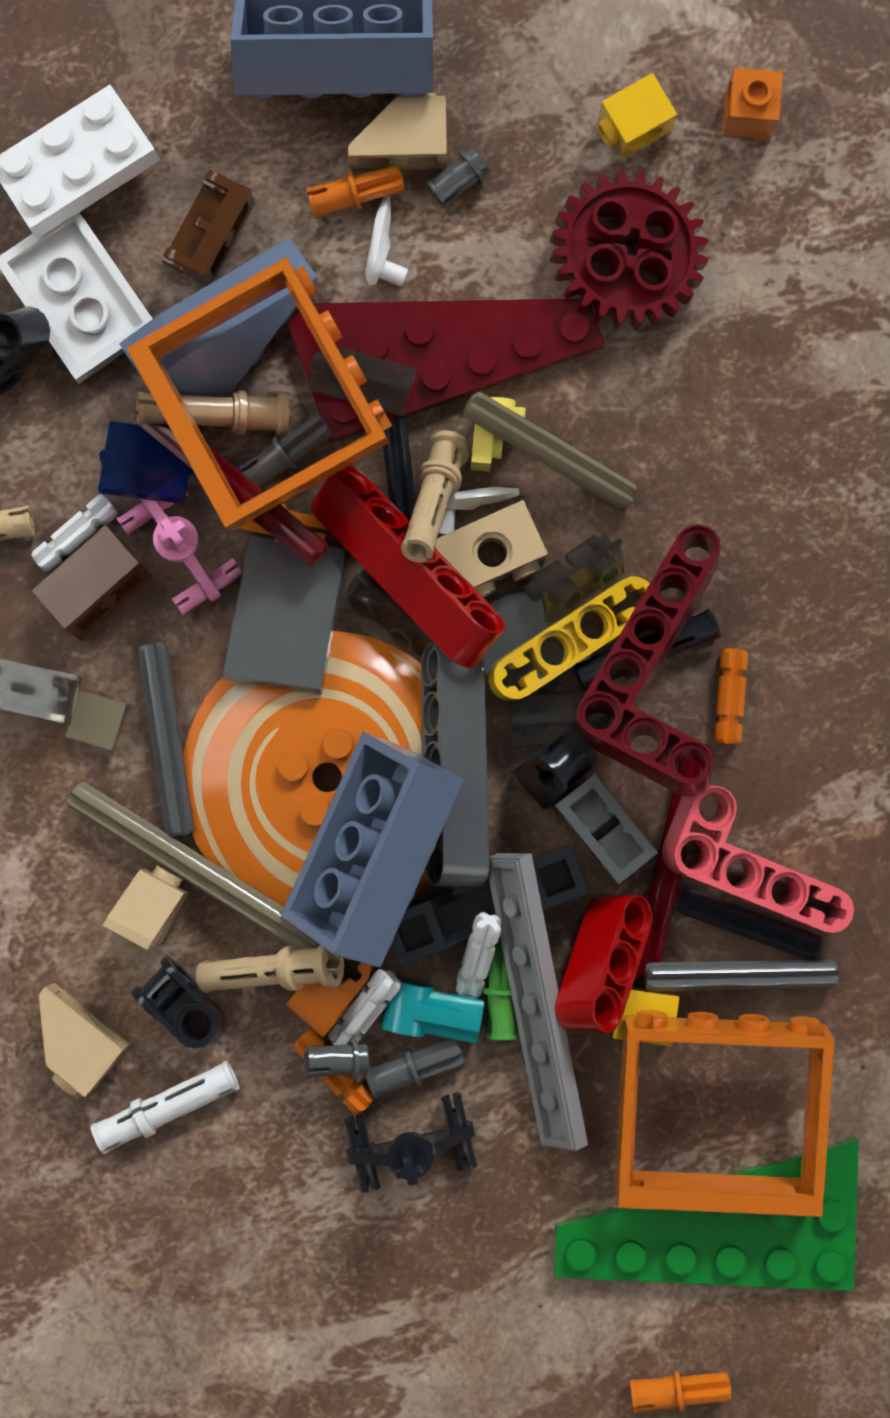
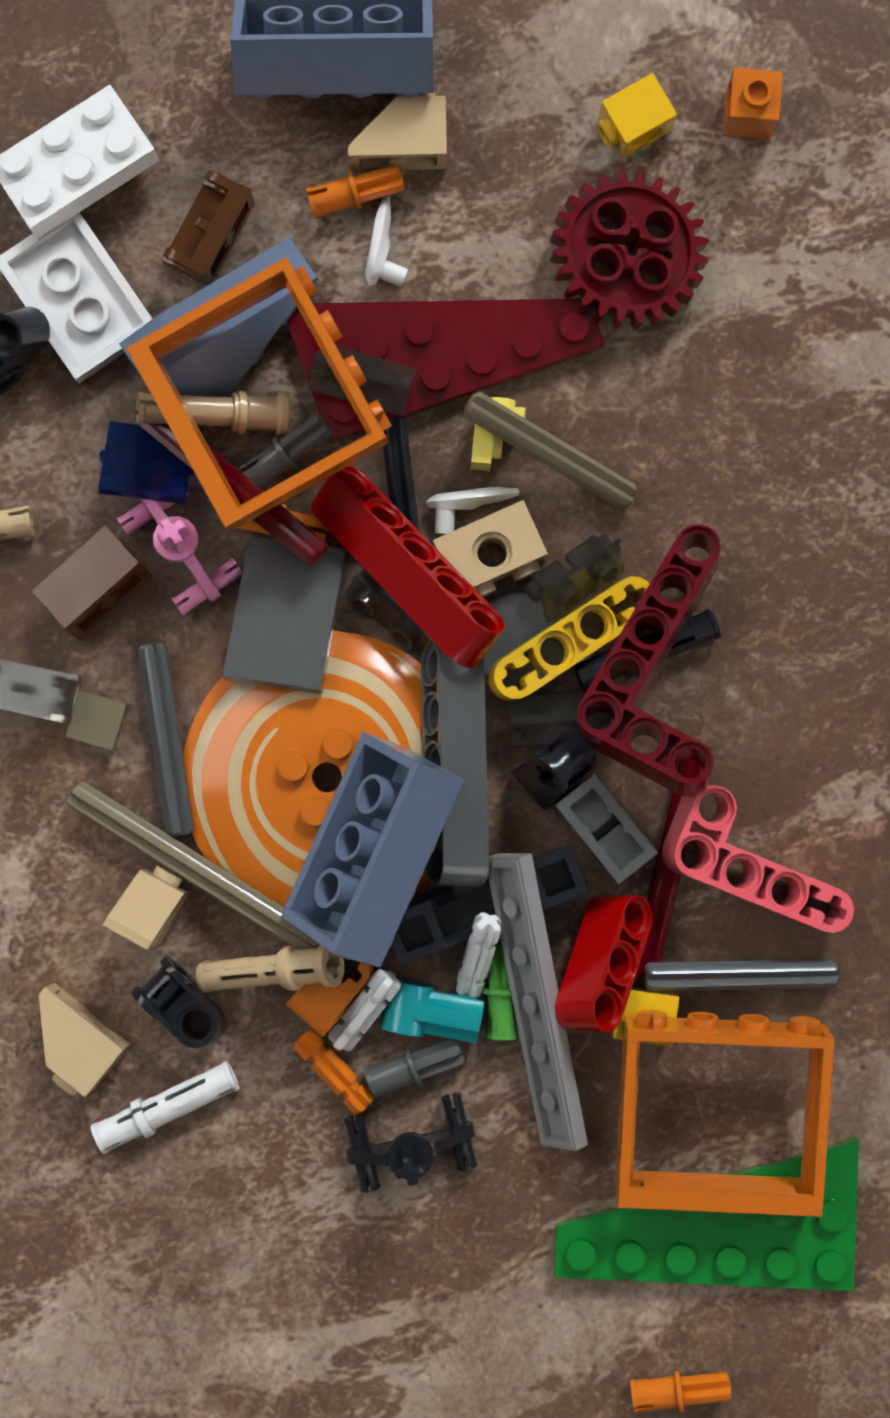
(74, 533): white axle -> none
(336, 1060): dark grey pin -> none
(438, 481): tan pin -> none
(458, 177): dark grey pin -> none
(731, 696): orange axle -> none
(750, 924): black axle -> none

